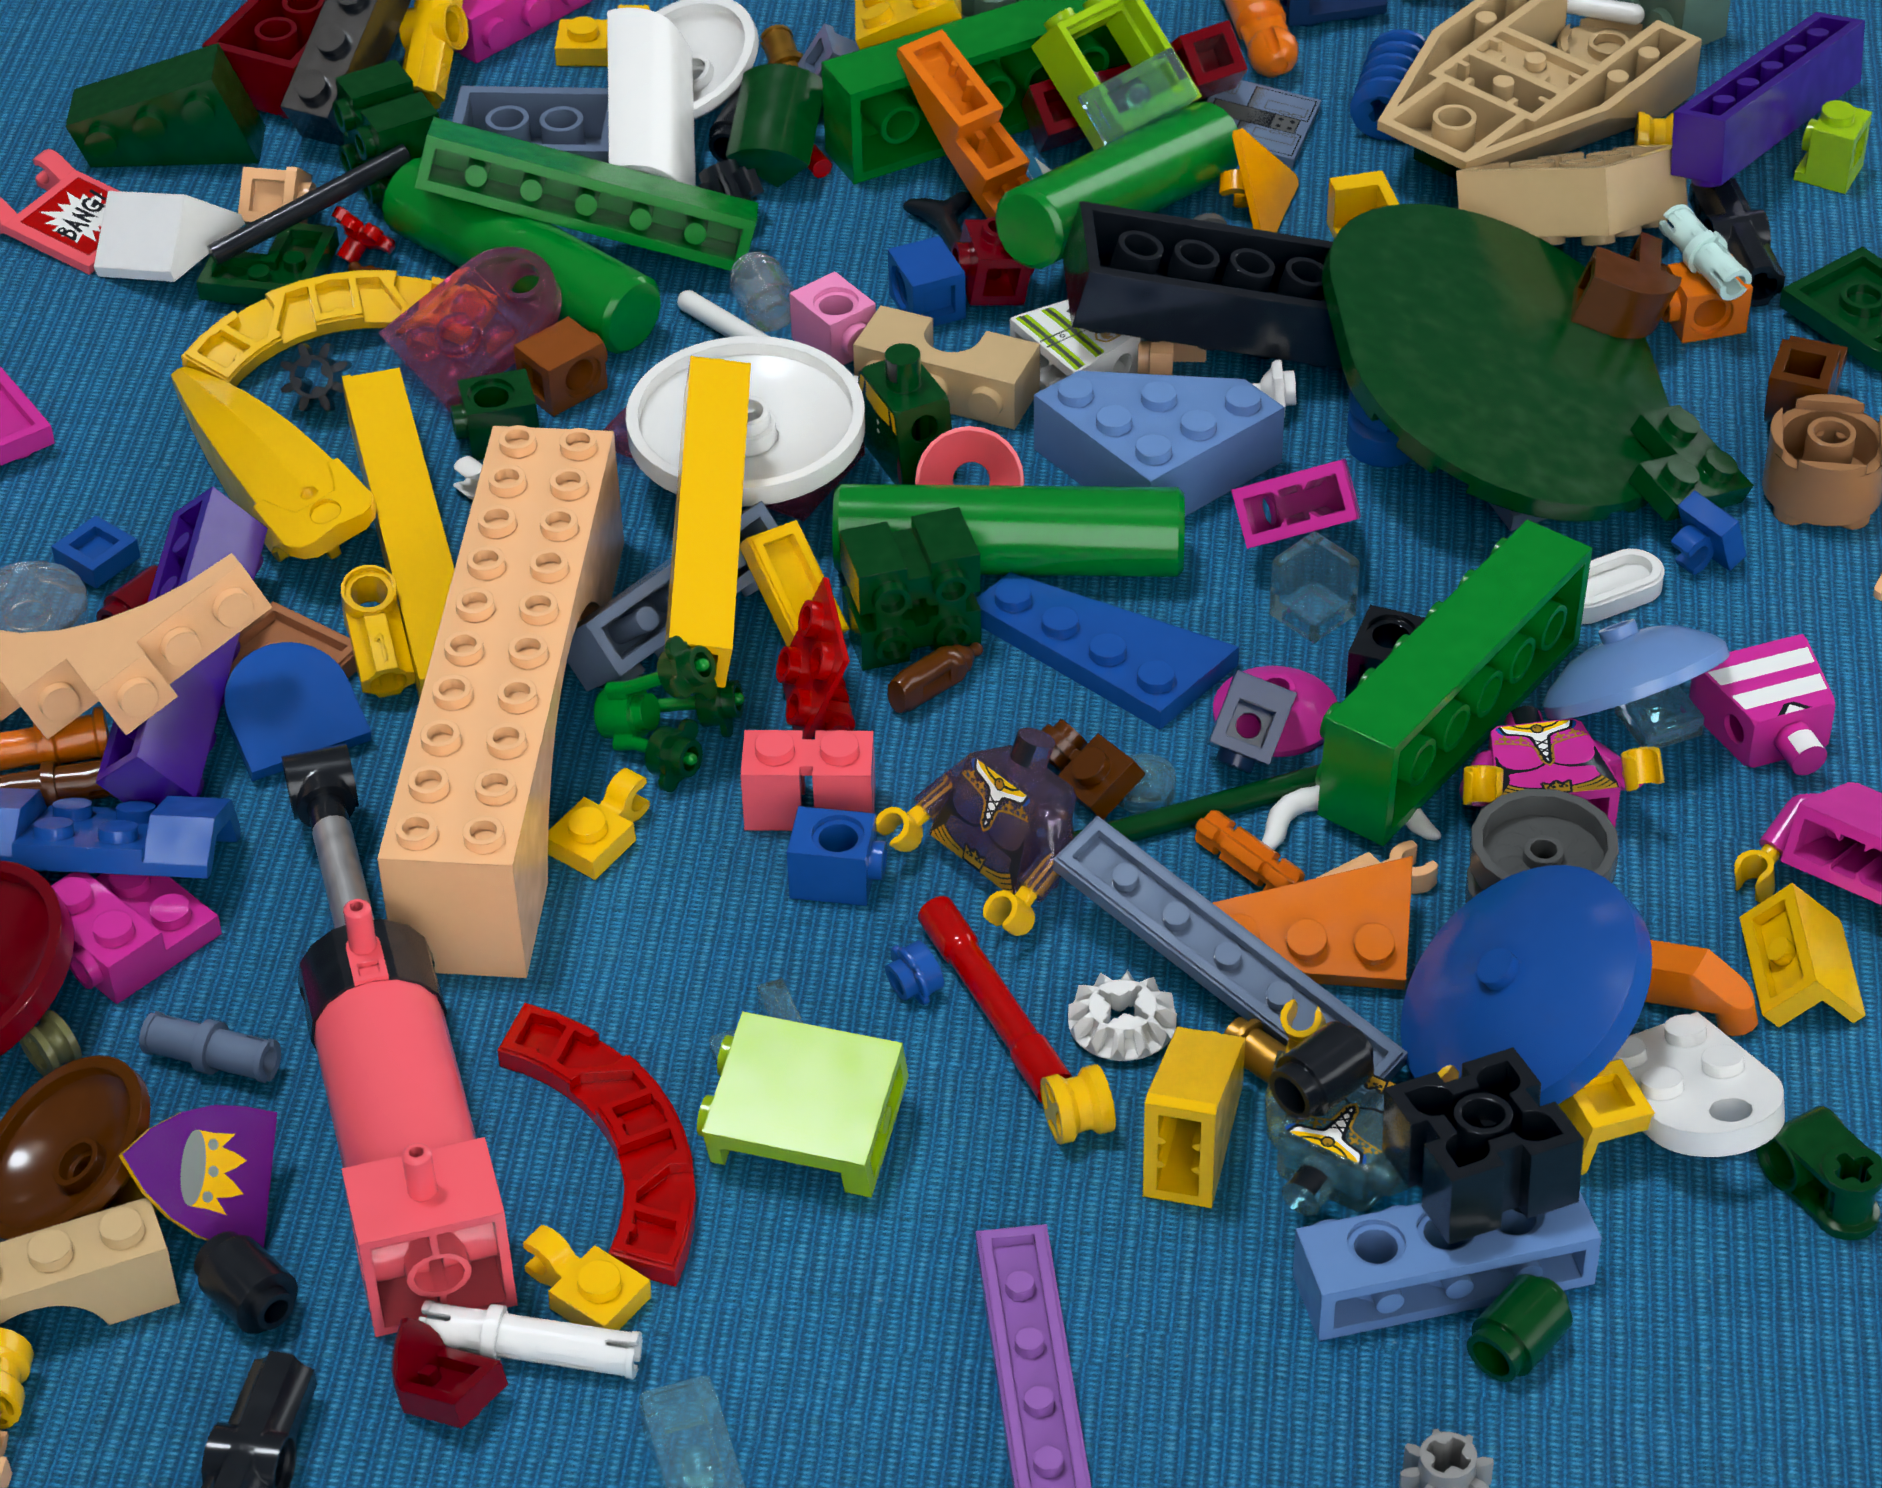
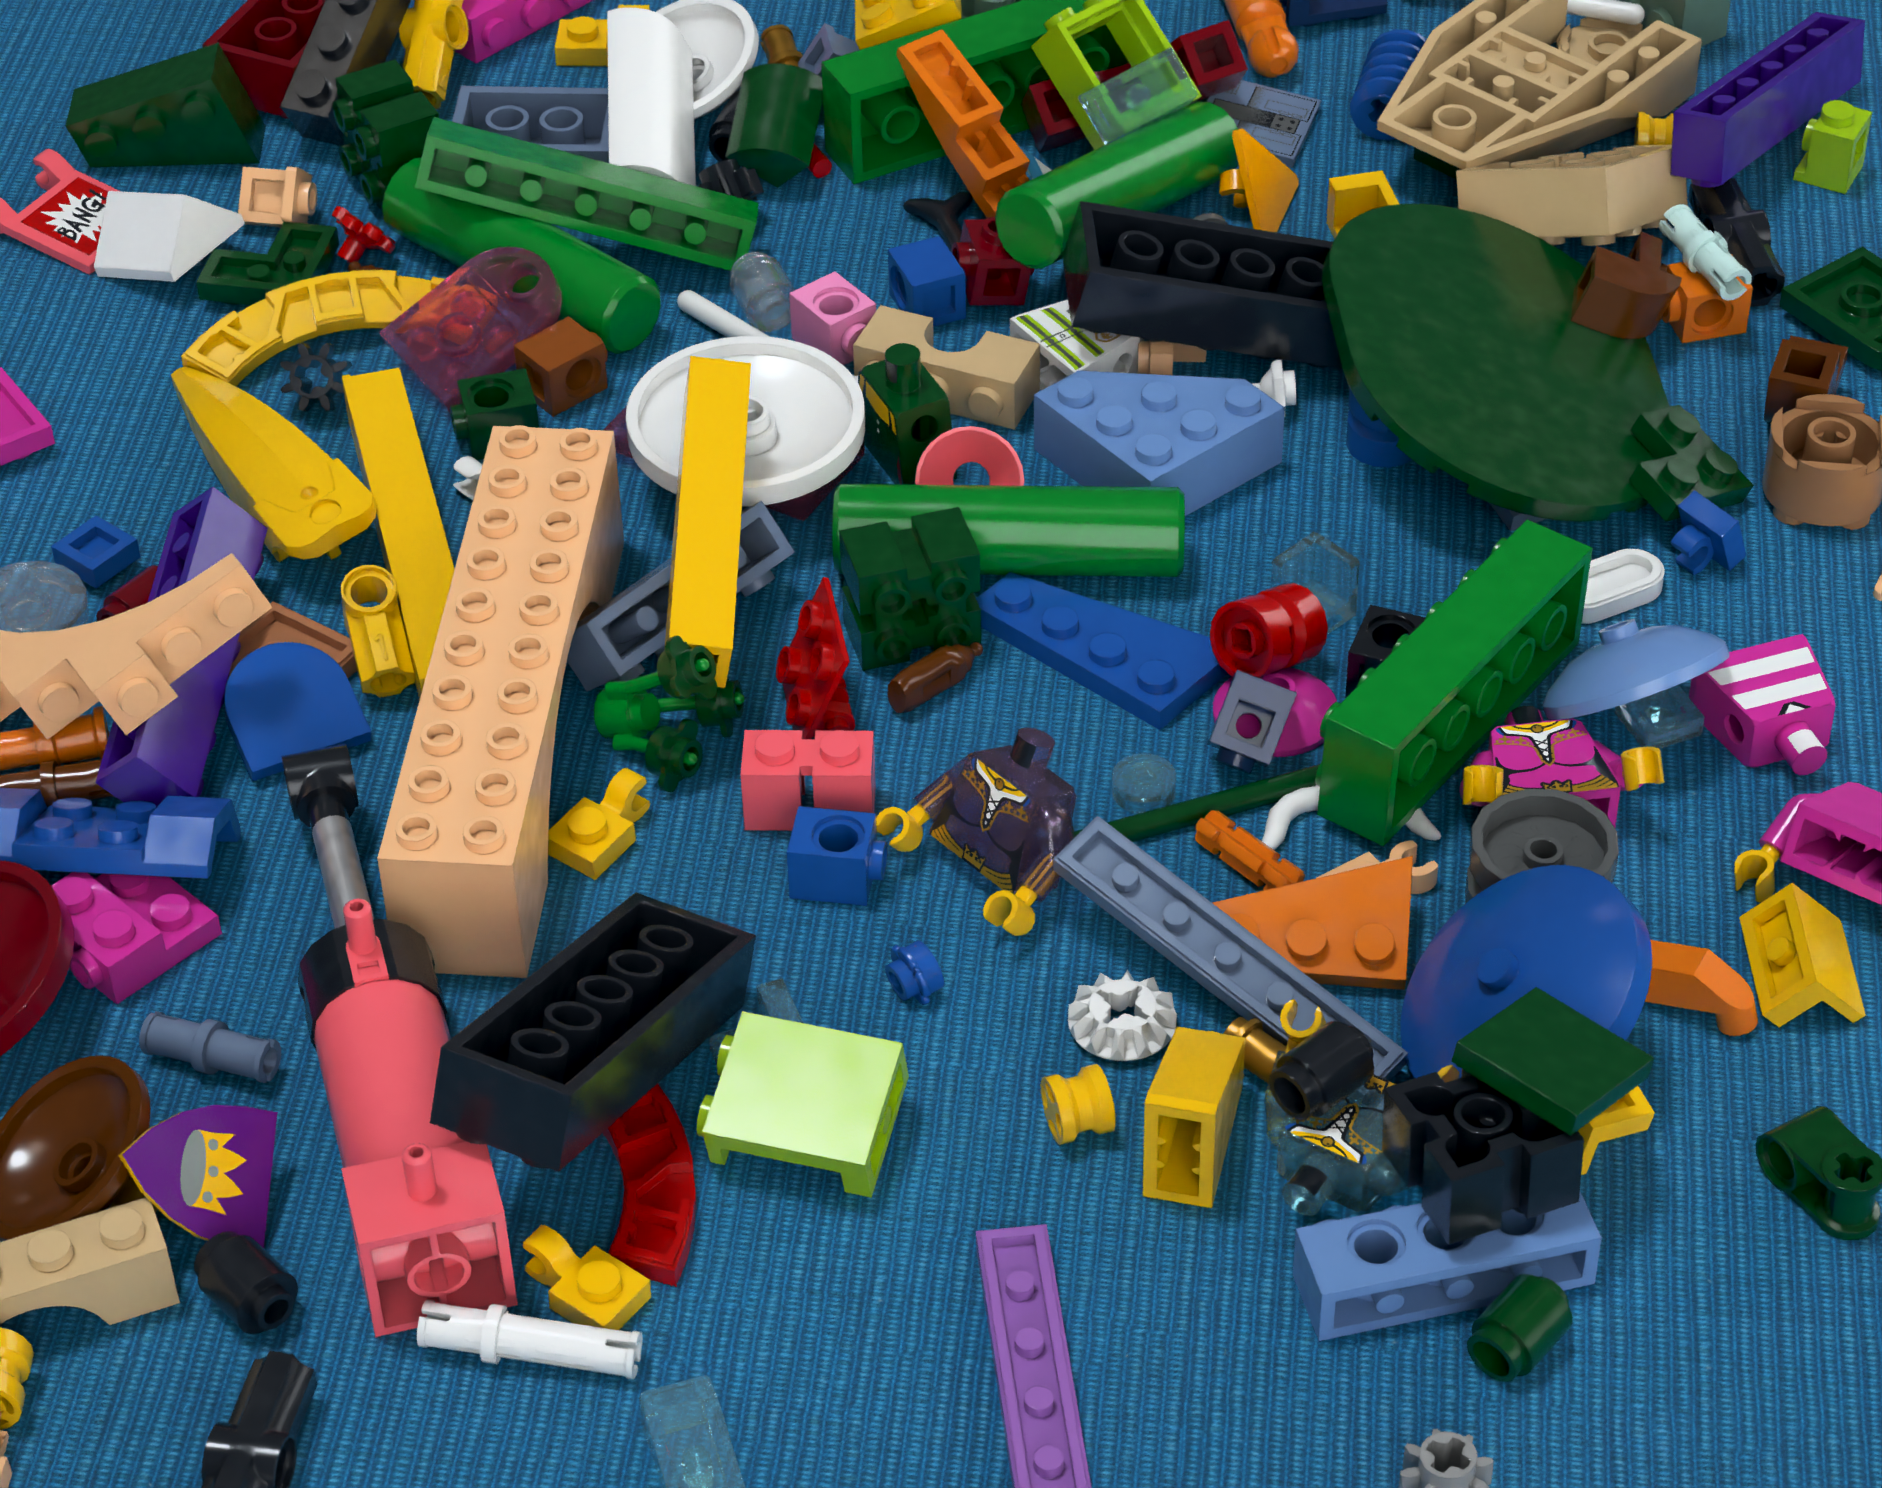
(50, 1044): olive bush -> none
(308, 204): black bar -> none
(441, 1380): dark red plate -> none
(591, 1031): none -> black brick
(784, 574): yellow tile -> none
(961, 949): red piece -> none
(1095, 769): reddish brown plate -> none
(1269, 630): none -> red wheel
(1297, 503): dark pink torso -> none
(1552, 1060): none -> dark green tile
(1703, 1088): white plate -> none

